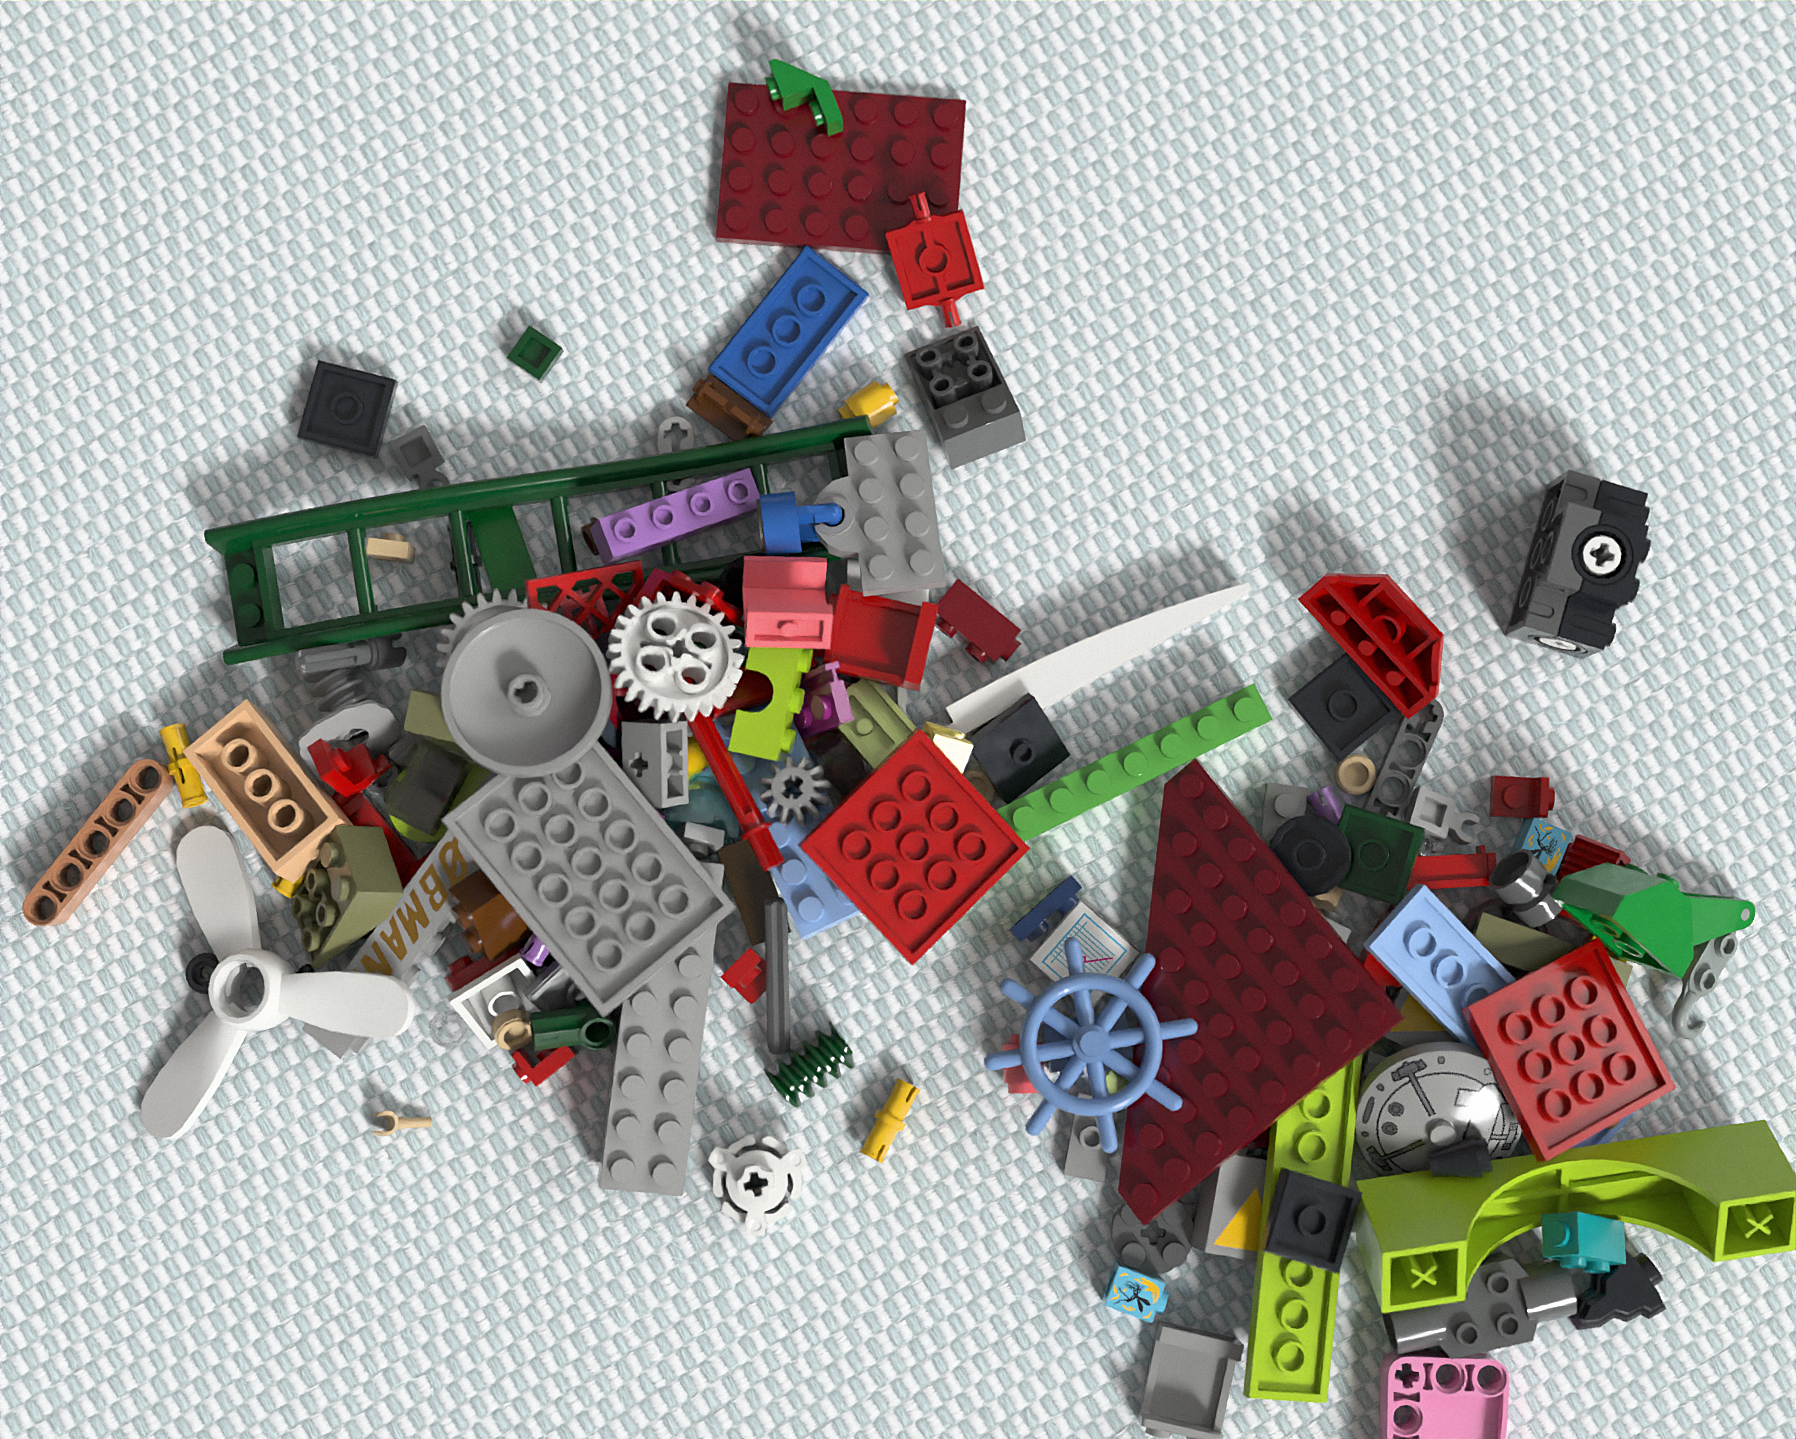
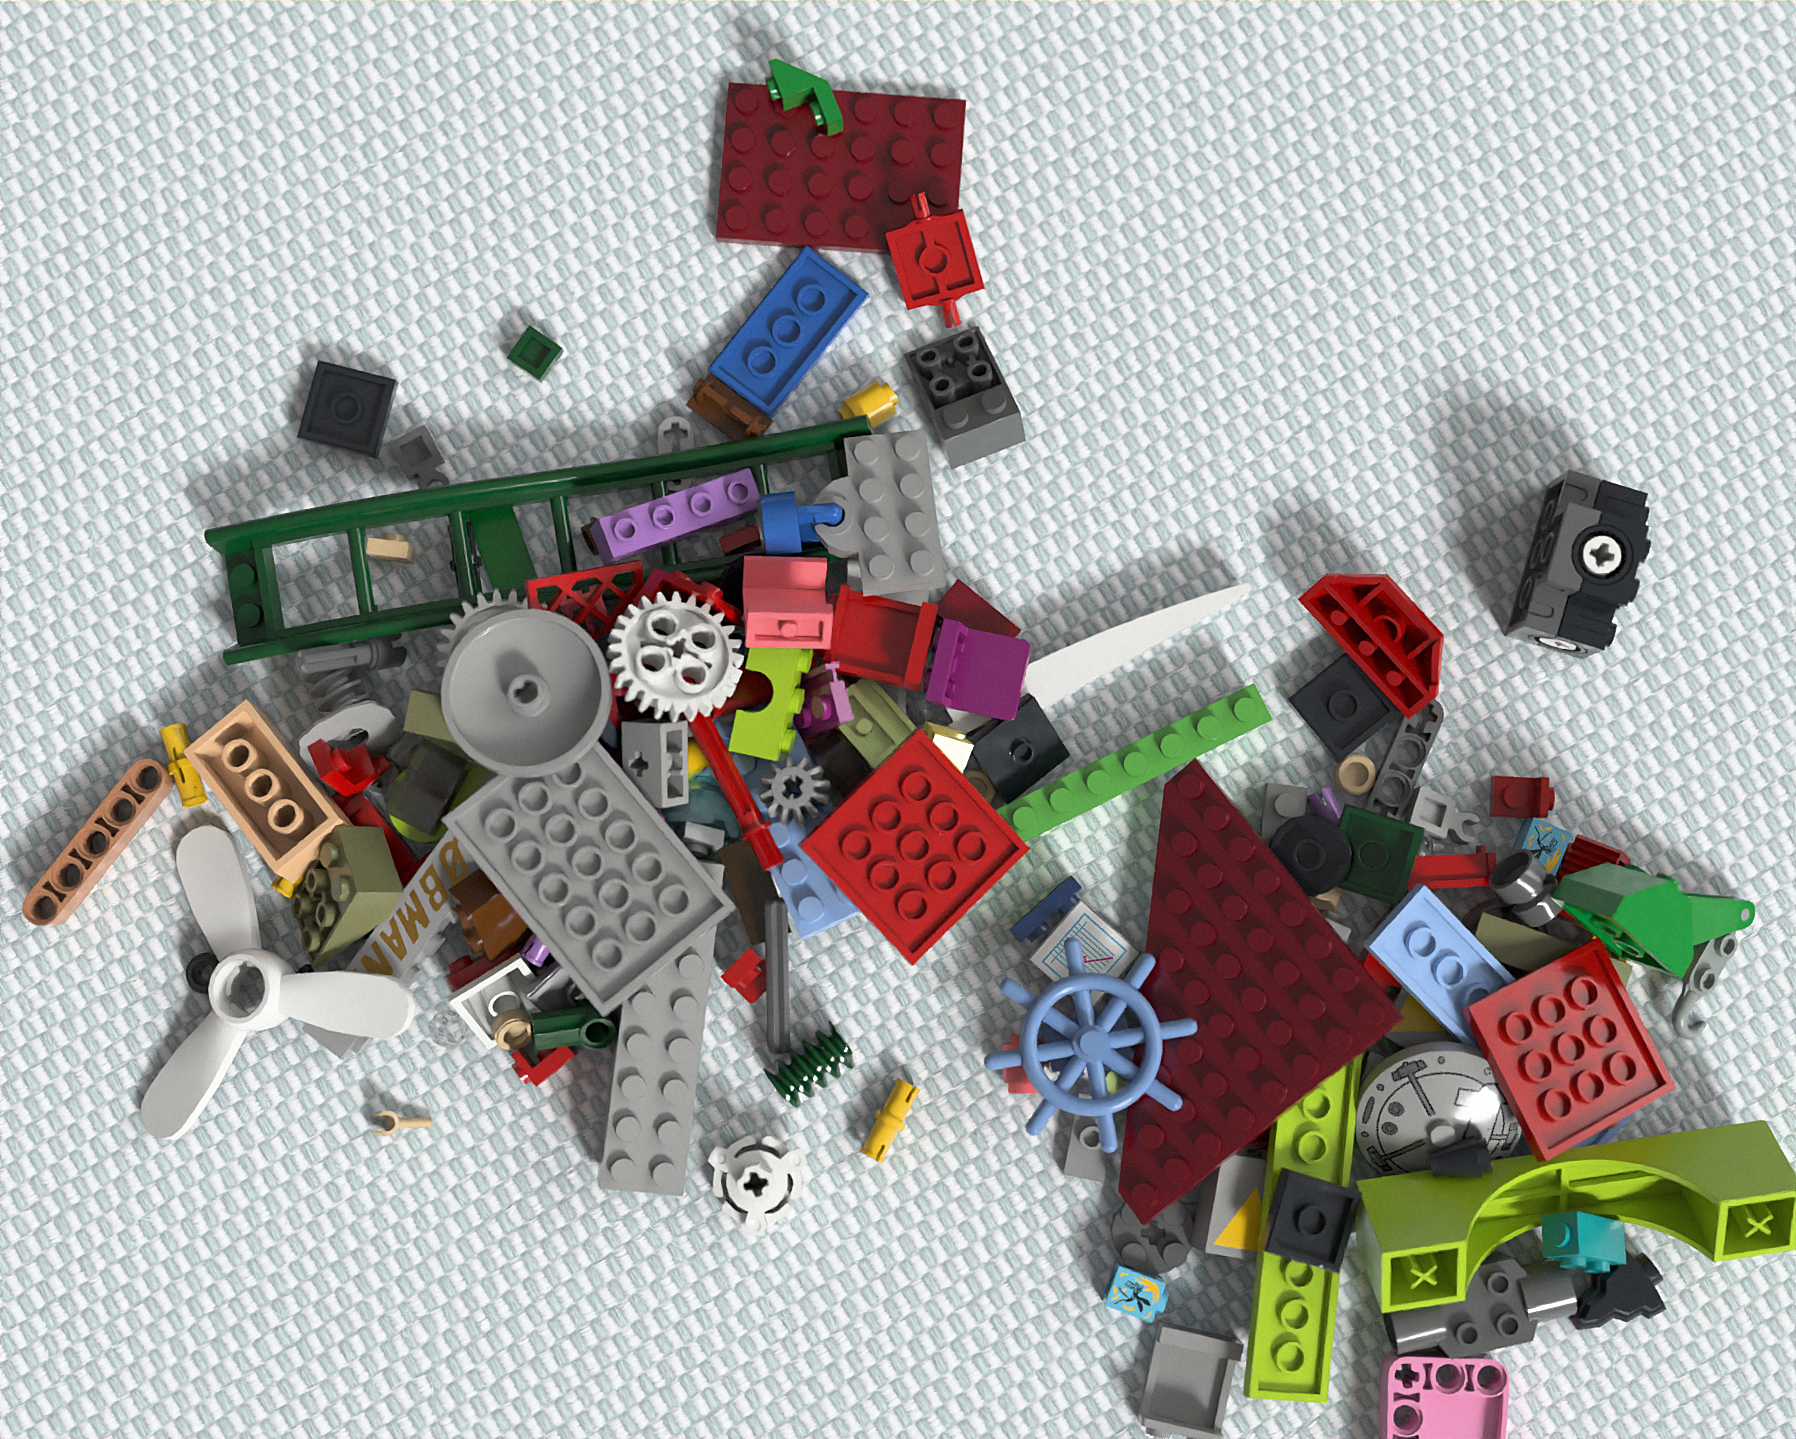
(741, 540): none -> red tile
(976, 671): none -> magenta bracket

